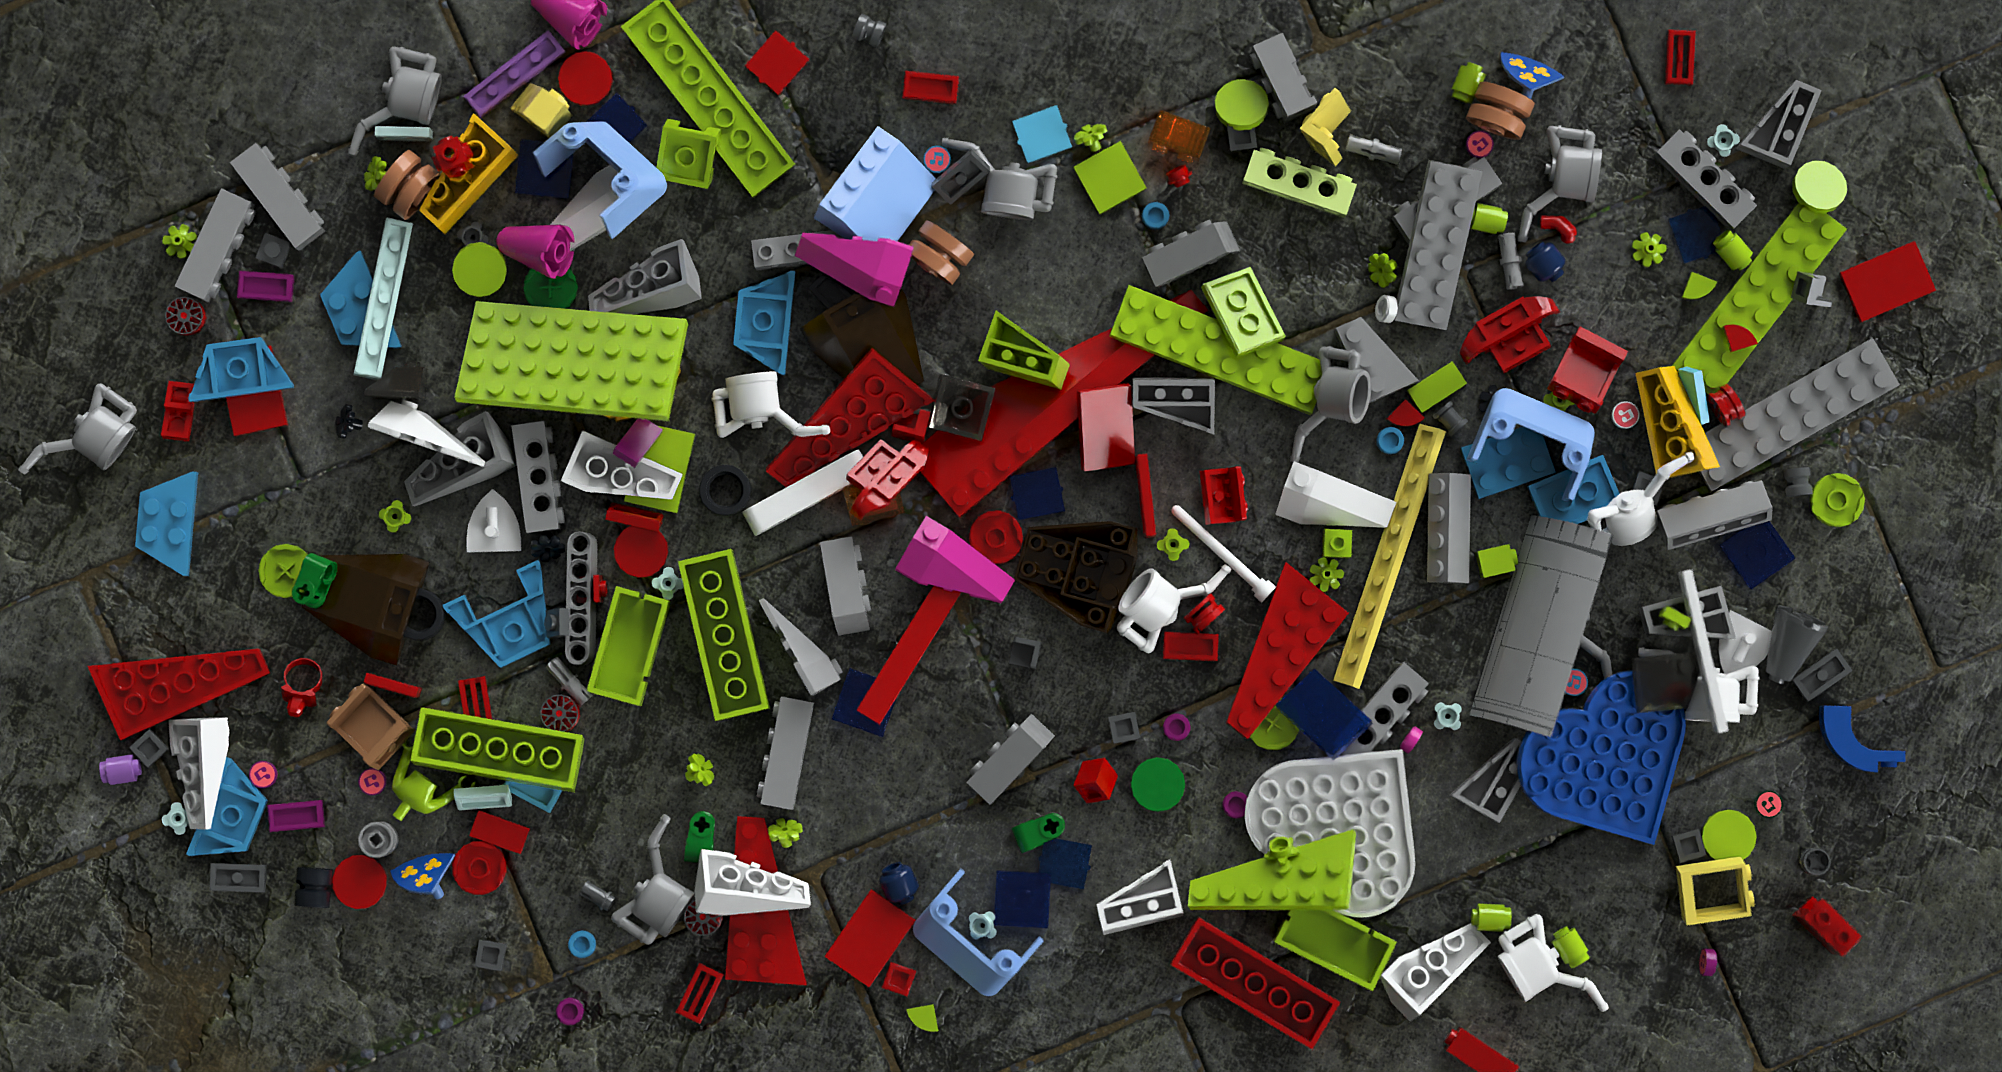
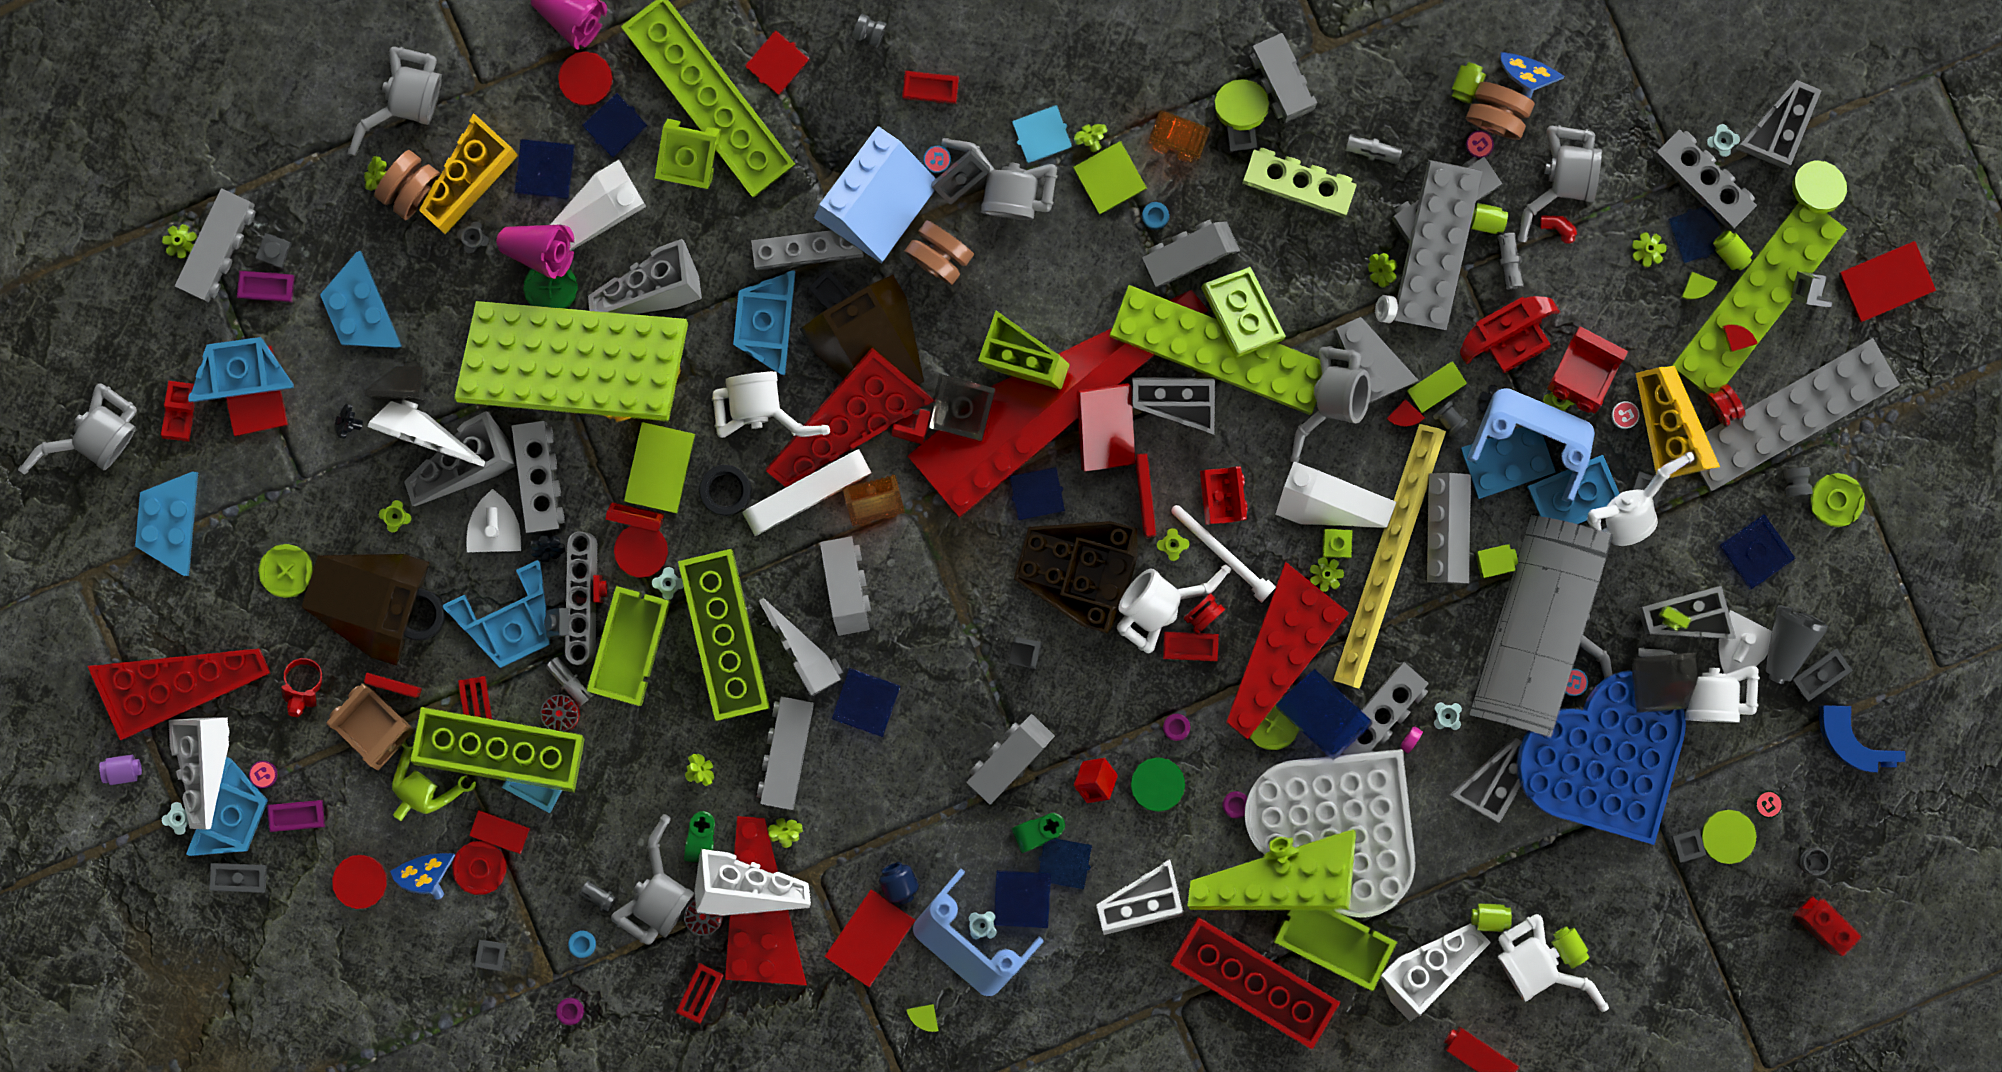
(149, 748): dark grey plate -> none
(185, 316): wheel -> none
(277, 196): light grey brick -> none
(313, 887): black wheel -> none
(316, 578): green piece -> none
(372, 781): coral tile -> none
(378, 839): light grey wheel -> none
(383, 299): light aqua tile -> none
(403, 133): light aqua tile -> none
(459, 162): red brick -> none
(479, 269): lime tile -> none
(483, 797): light aqua tile -> none
(514, 74): medium lavender tile -> none
(542, 109): light yellow wedge -> none
(599, 471): white wedge -> none
(637, 179): light blue windscreen -> none
(637, 441): magenta tile -> none
(865, 266): dark pink wedge -> none
(884, 474): plate -> none
(899, 979): red tile -> none
(907, 653): red tile -> none
(947, 561): dark pink wedge -> none
(996, 536): red tile -> none
(1124, 727): dark grey plate -> none
(1178, 176): red plate -> none
(1322, 122): light yellow bracket -> none
(1390, 440): dark azure tile -> none
(1545, 262): dark blue head -> none
(1669, 57): red tile -> none
(1686, 894): light yellow window -> none
(1694, 386): medium azure tile -> none
(1703, 651): white tile -> none
(1707, 962): magenta tile -> none
(1714, 514): light grey brick -> none

